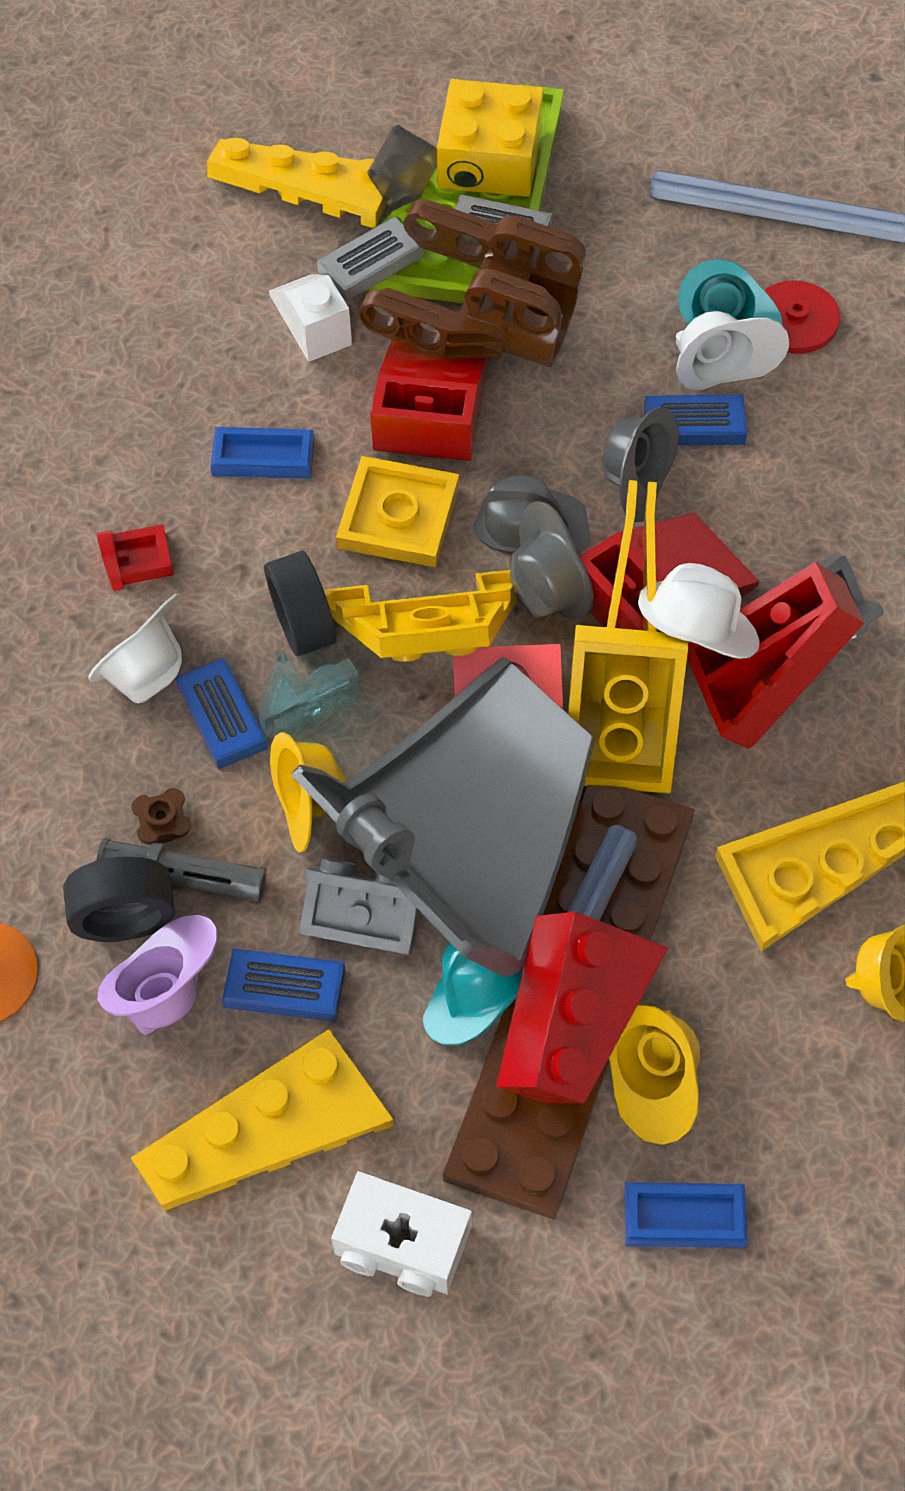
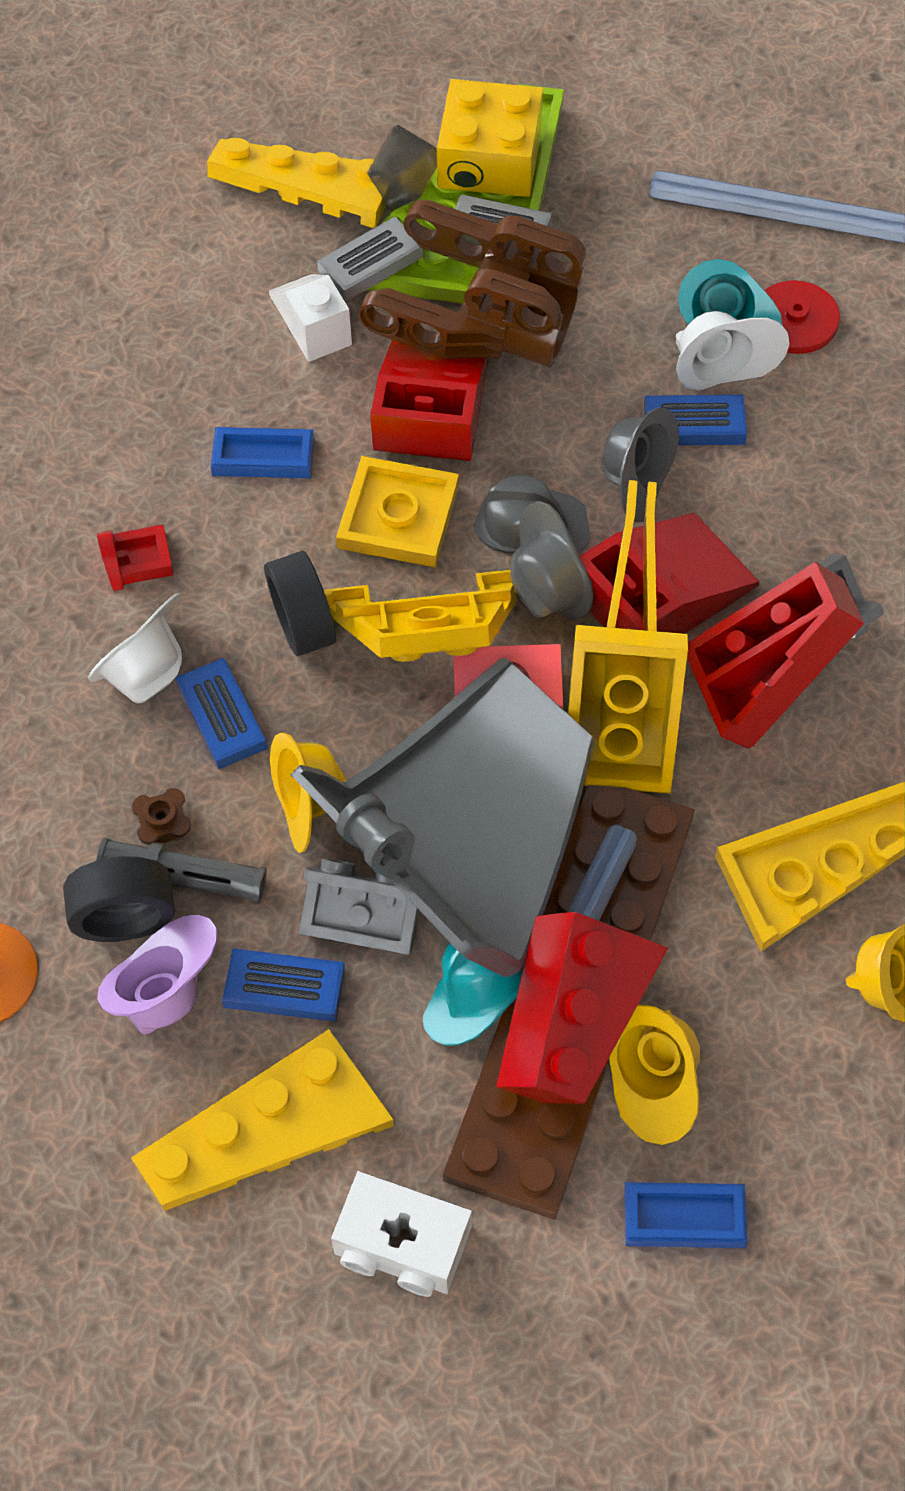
(296, 703): clear light blue slope -> none
(703, 609): white piece -> none

